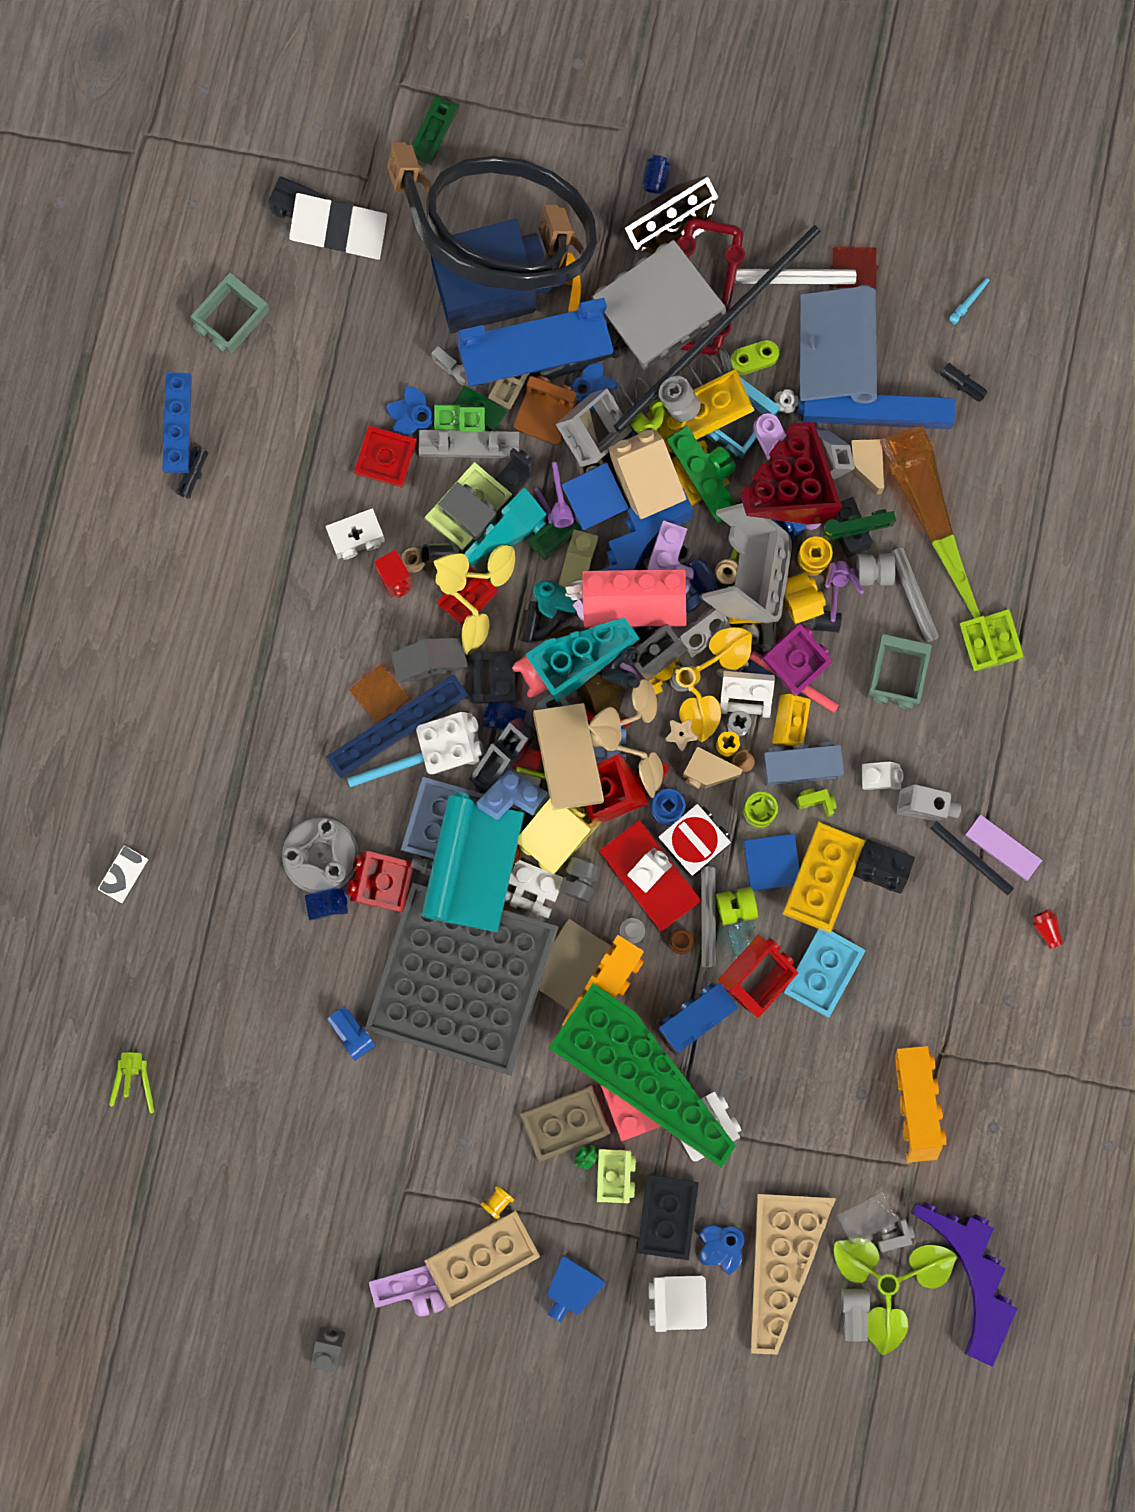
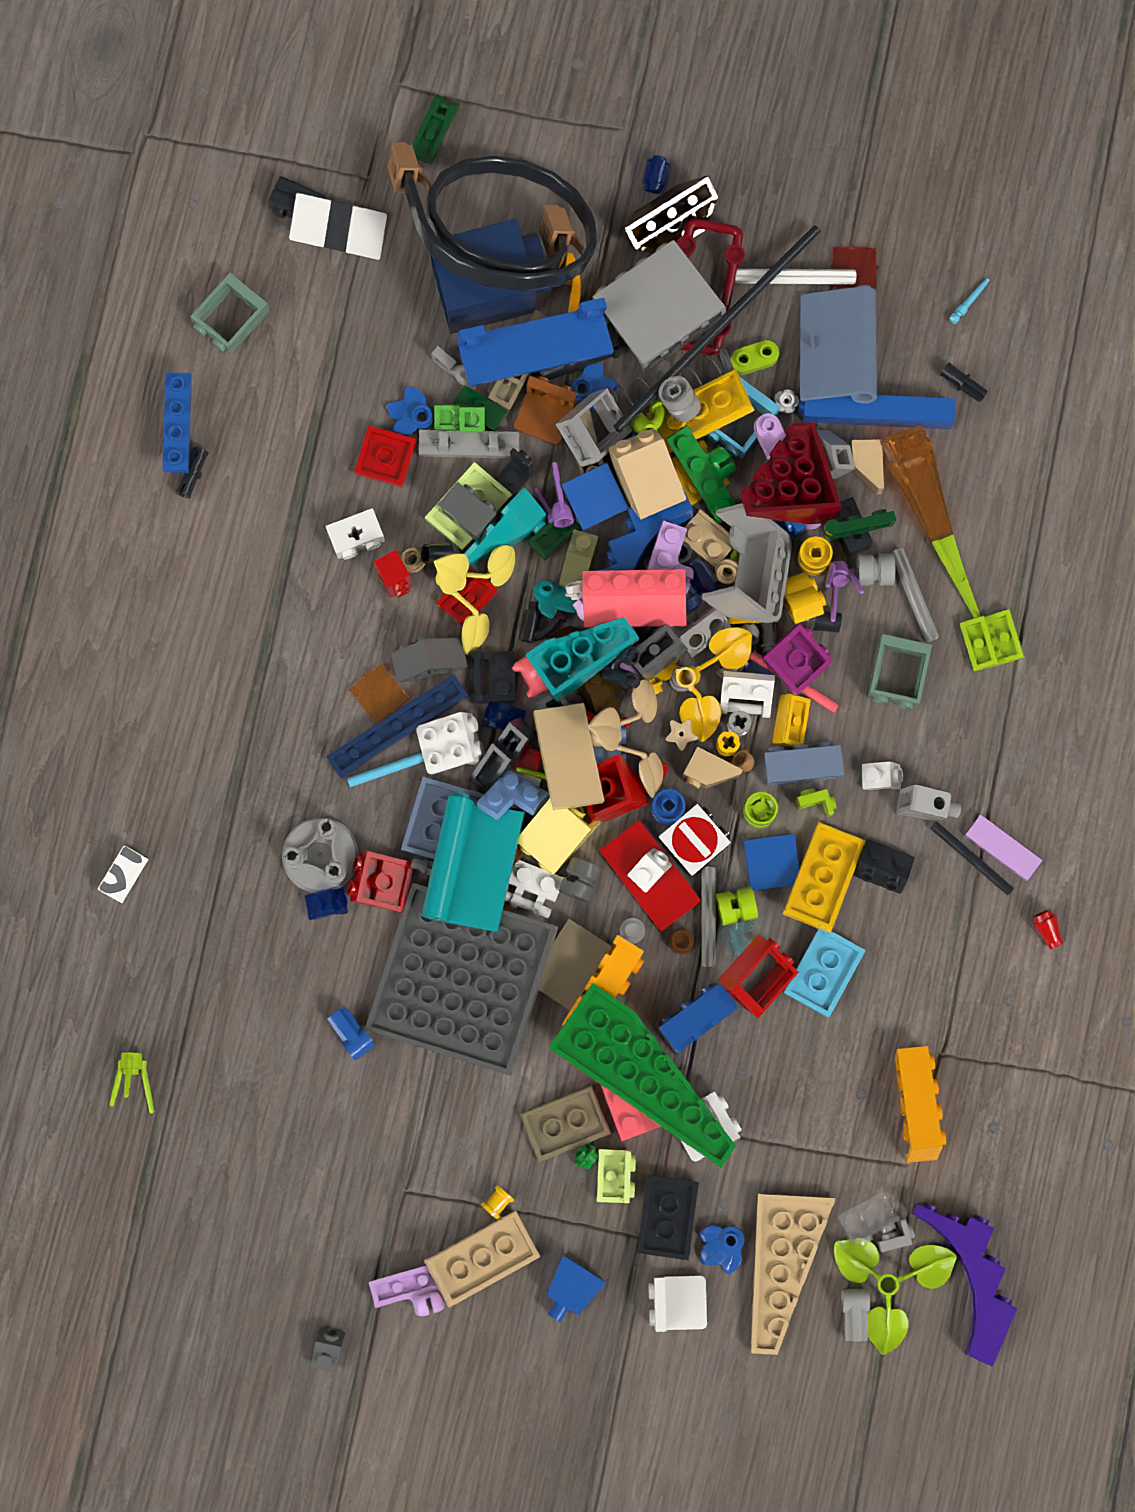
(707, 539): none -> tan plate

